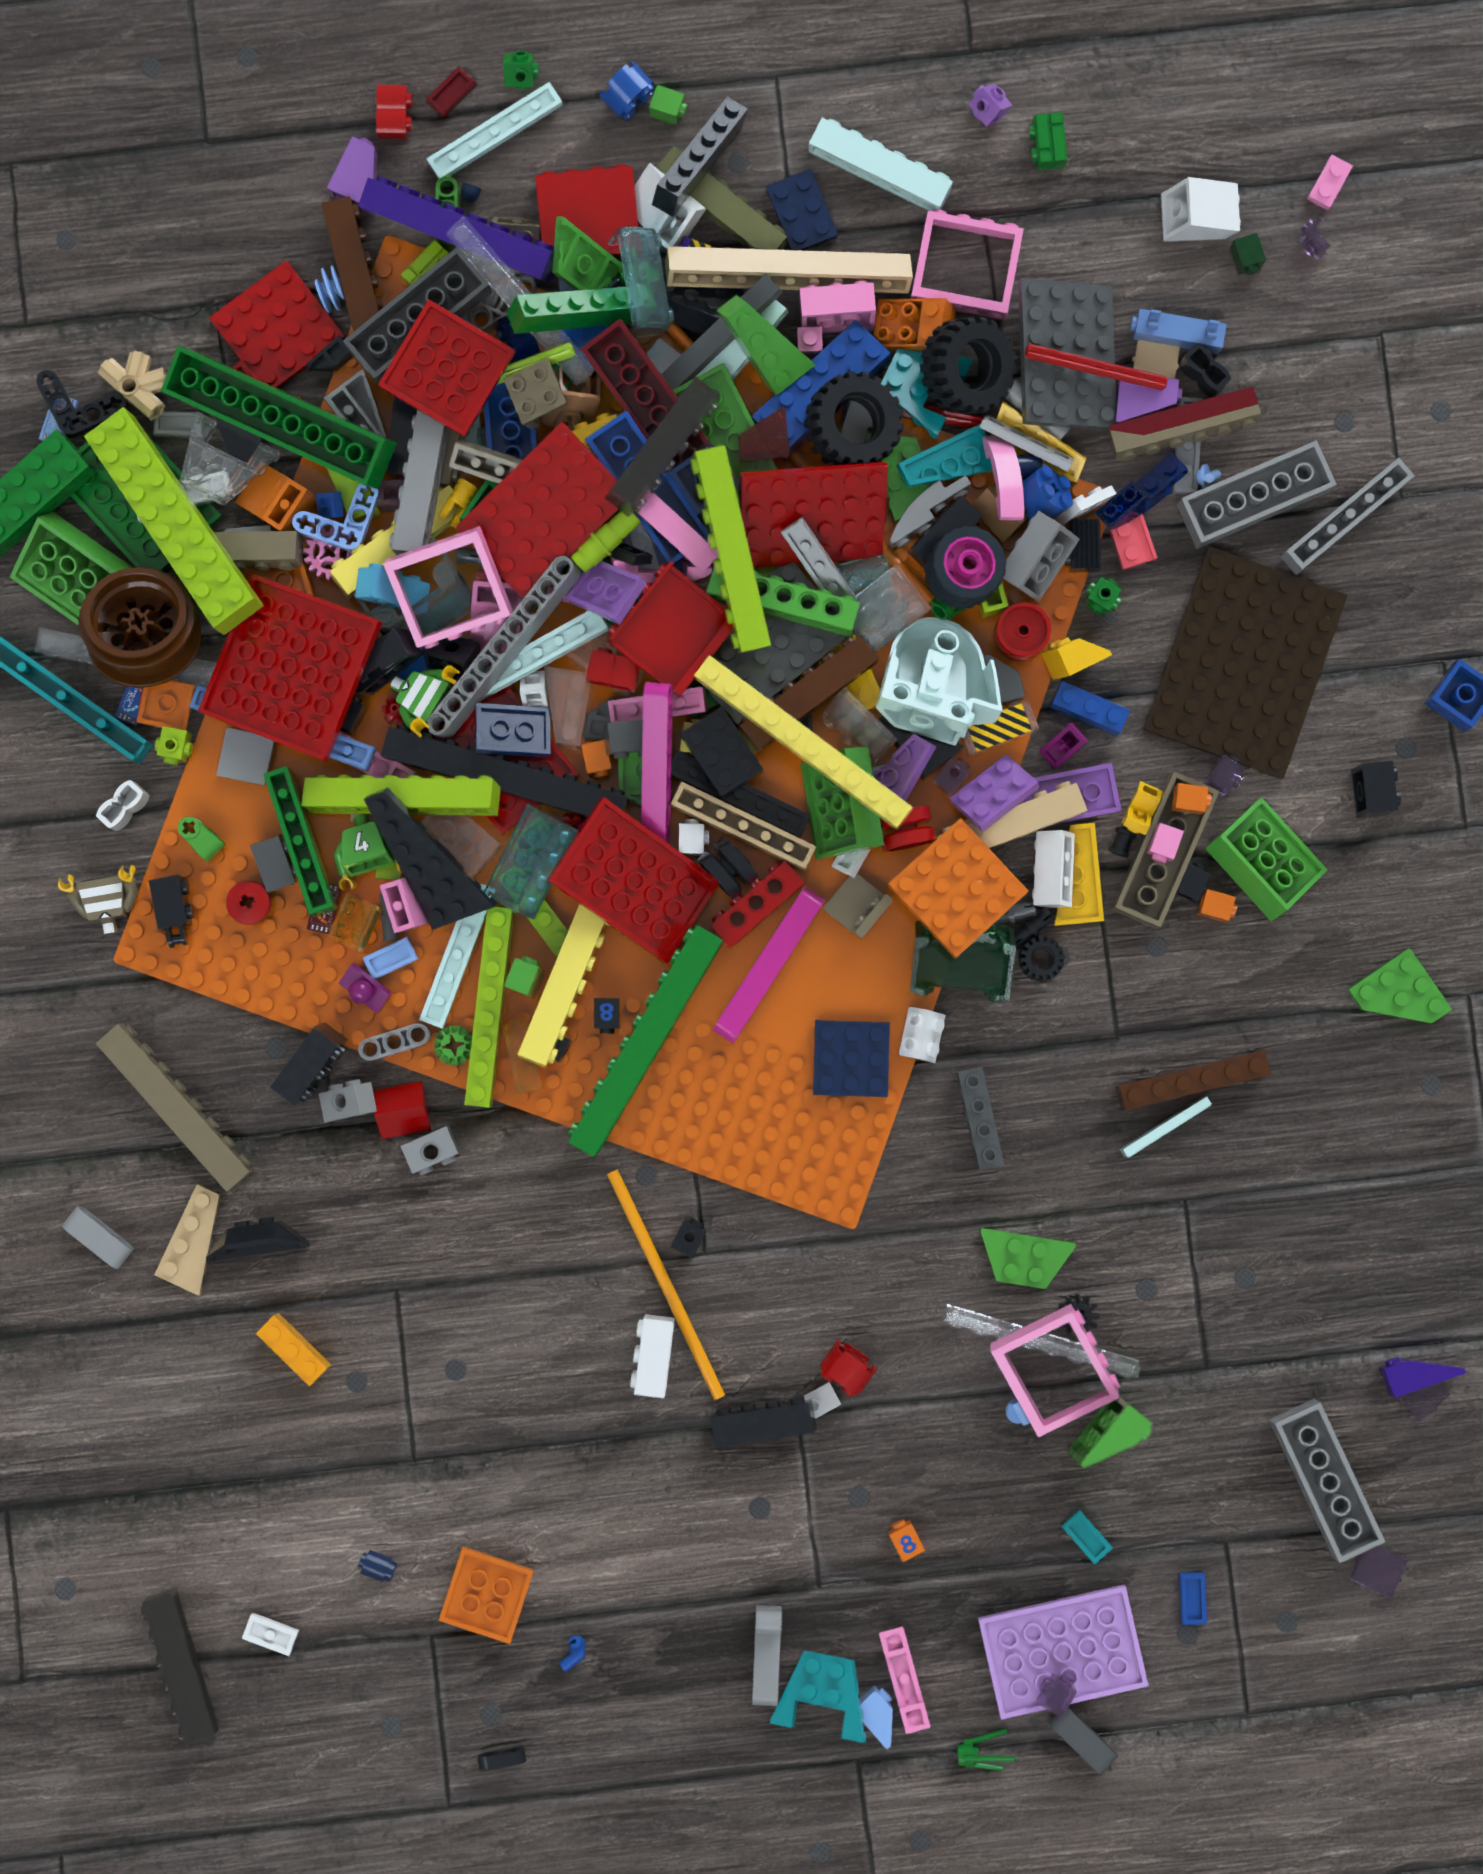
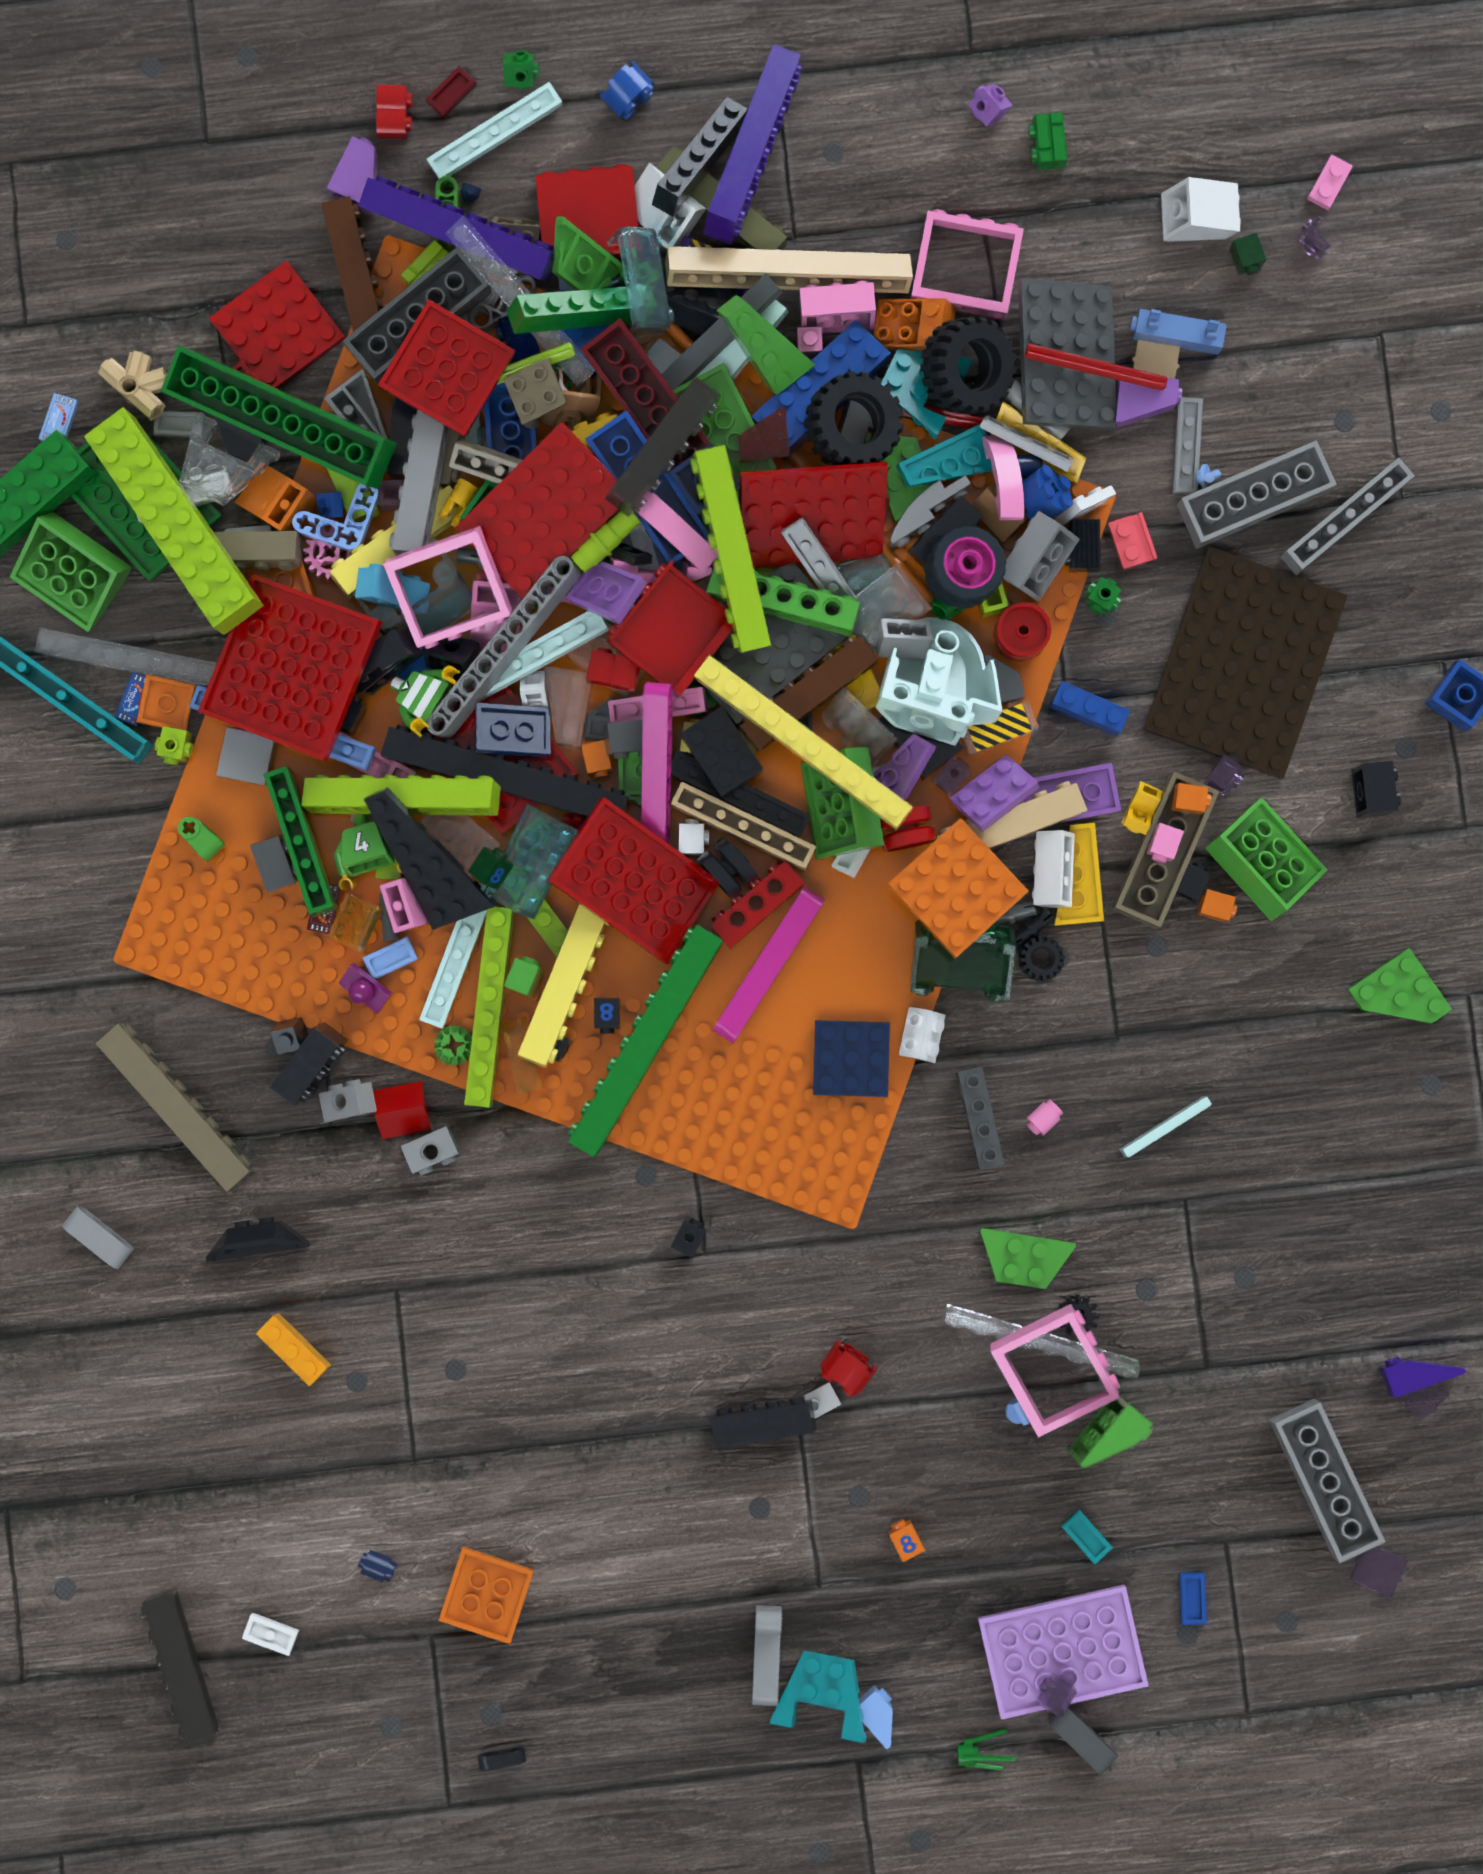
(71, 414): black beam -> none
(103, 898): torso -> none
(119, 810): white brick -> none
(150, 660): reddish brown wheel -> none
(172, 907): black brick -> none
(186, 1253): tan wing -> none
(237, 898): red piece -> none
(288, 1035): none -> black brick
(330, 290): light blue piece -> none
(331, 357): black tile -> none
(382, 1042): light grey beam -> none
(392, 714): red plant -> none
(491, 867): none -> dark green brick
(576, 1653): blue arm -> none
(652, 1355): white brick -> none
(666, 1284): light orange piece -> none
(668, 105): bright green brick -> none
(753, 145): none -> dark purple brick
(801, 211): dark blue plate -> none
(857, 905): dark tan bracket -> none
(879, 165): light aqua brick -> none
(904, 1680): bright pink slope -> none
(909, 637): none -> light grey brick
(1044, 1117): none -> bright pink brick
(1063, 745): magenta slope -> none
(1072, 656): yellow slope -> none
(1122, 842): black bush -> none
(1143, 495): clear blue slope -> none
(1184, 424): brick -> none
(1193, 1080): reddish brown brick -> none
(1201, 367): black brick -> none

